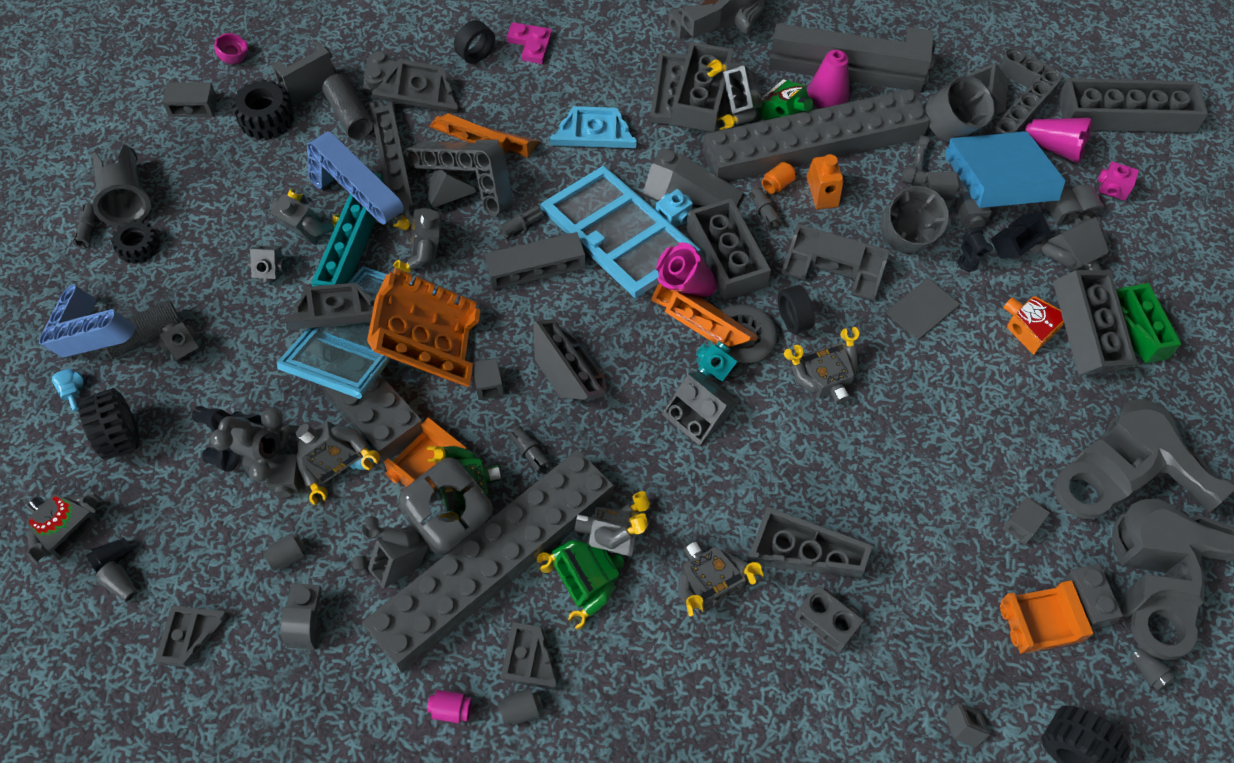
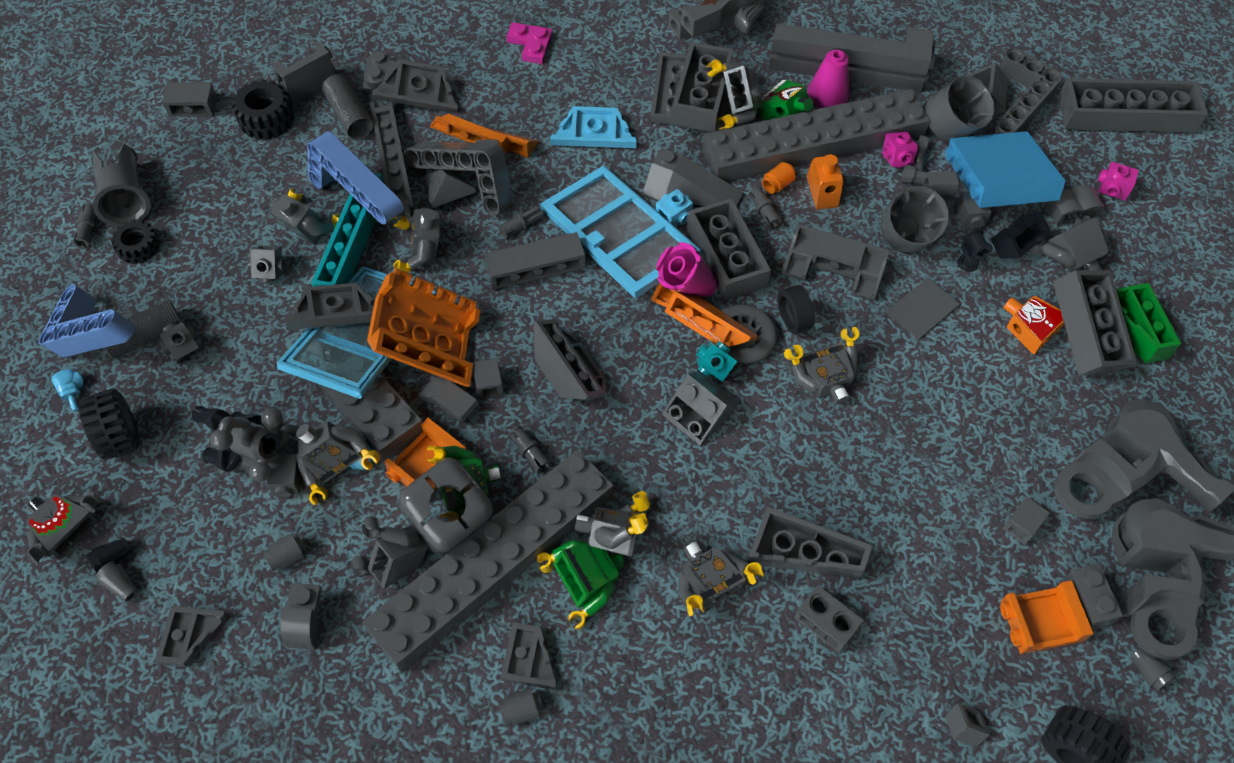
(231, 48): dark pink hair -> none
(449, 706): dark pink brick -> none
(450, 398): none -> dark grey slope
(465, 37): black tyre -> none
(899, 149): none -> dark pink brick
(1062, 136): dark pink cone -> none

